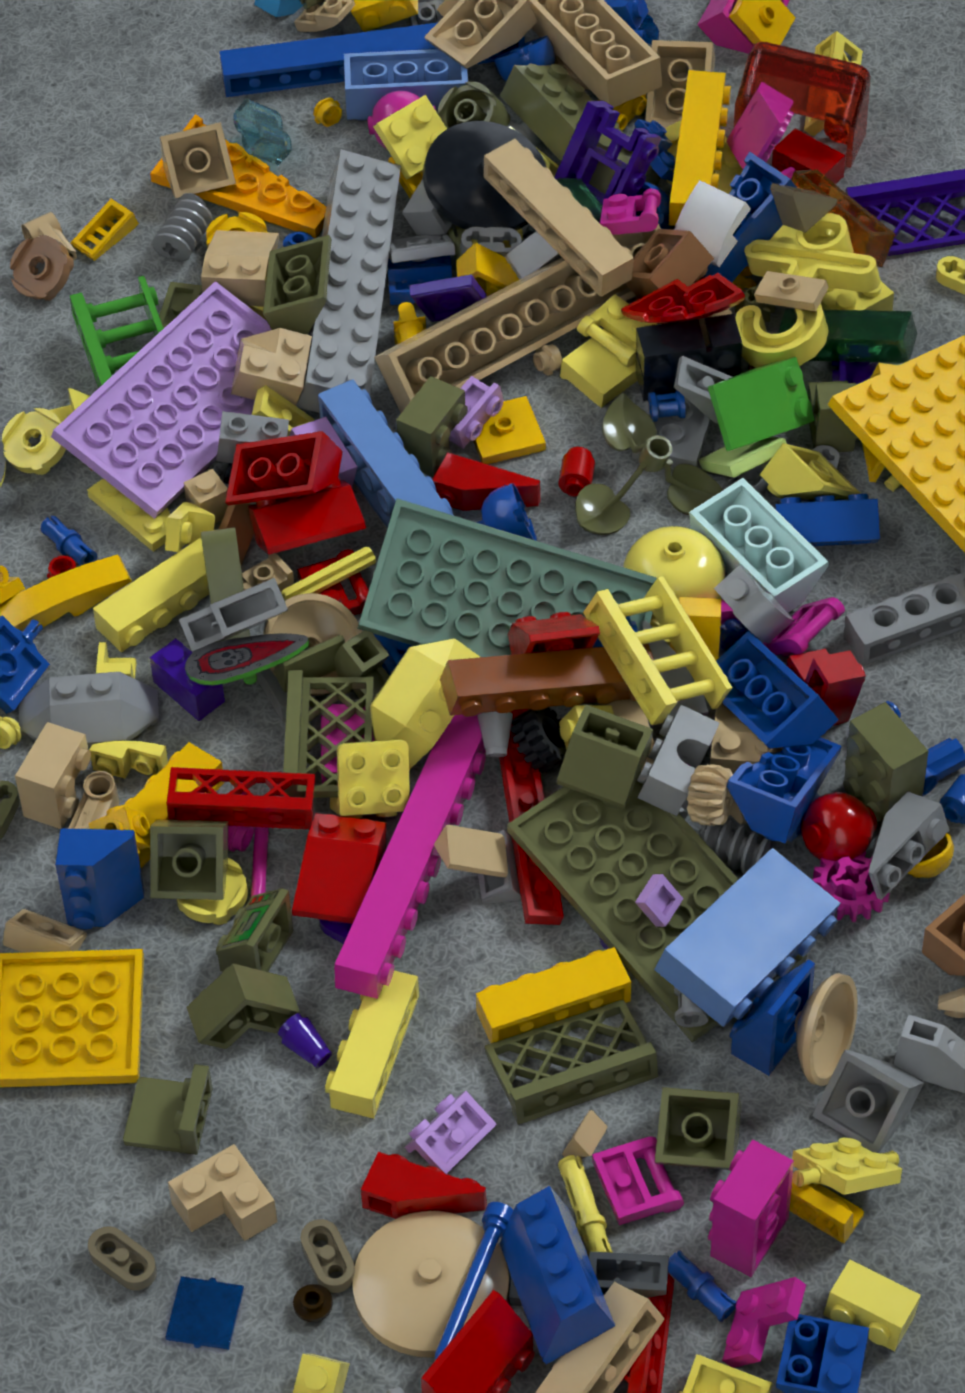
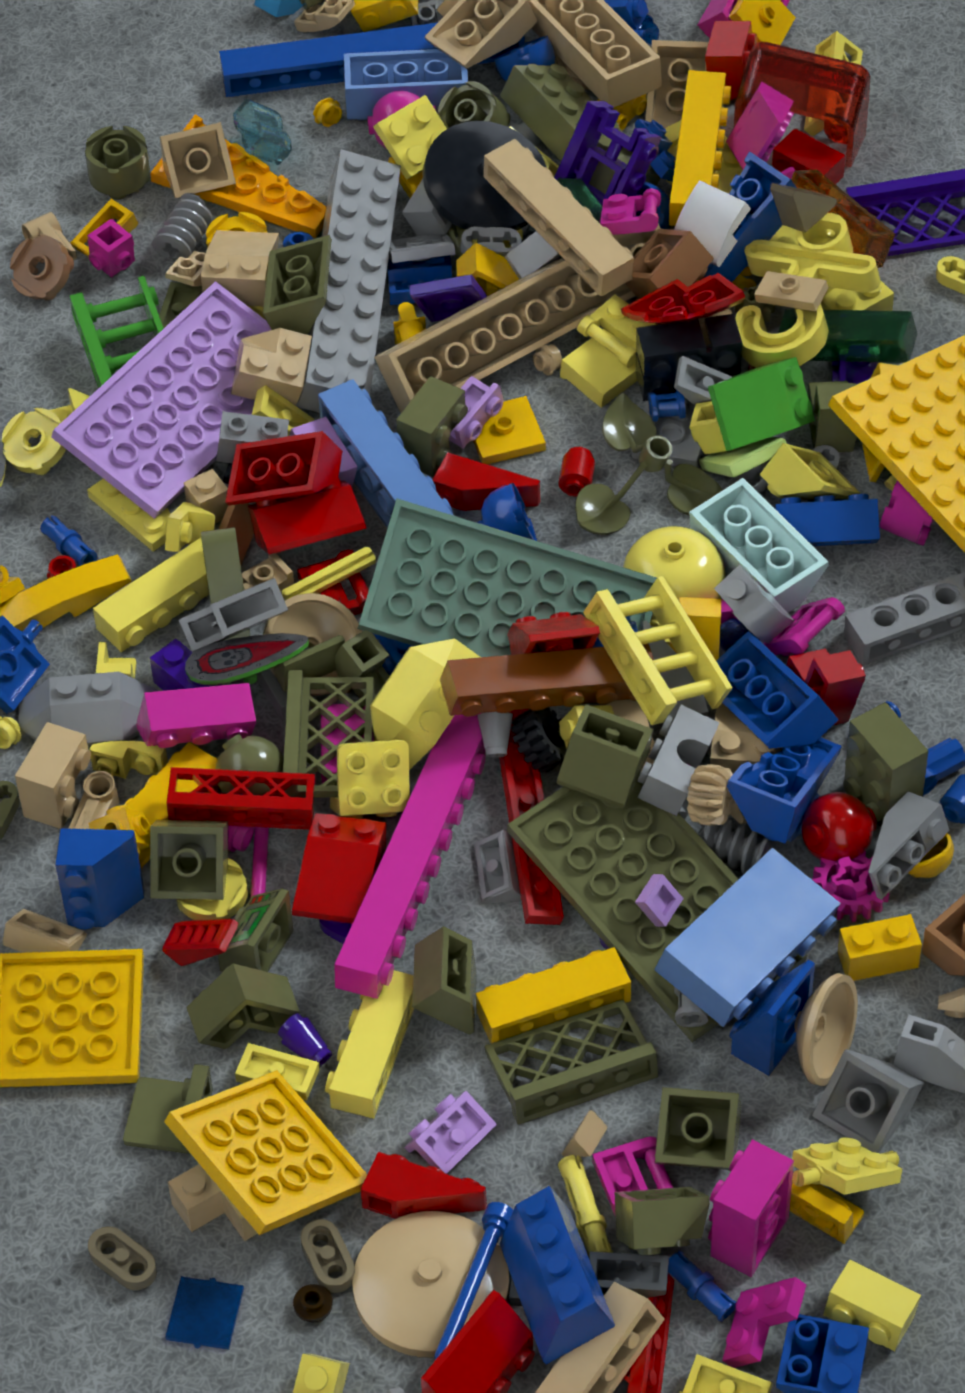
(111, 248): none -> dark pink brick
(117, 161): none -> olive brick
(187, 269): none -> tan slope
(196, 715): none -> dark pink slope
(199, 939): none -> red slope
(249, 754): none -> olive brick
(261, 1060): none -> light yellow plate
(267, 1151): none -> yellow plate
(446, 979): none -> olive slope
(473, 850): tan slope -> none
(660, 1218): none -> olive slope
(706, 428): none -> light yellow brick
(729, 51): none -> red slope
(879, 947): none -> yellow brick
(906, 517): none -> dark pink brick

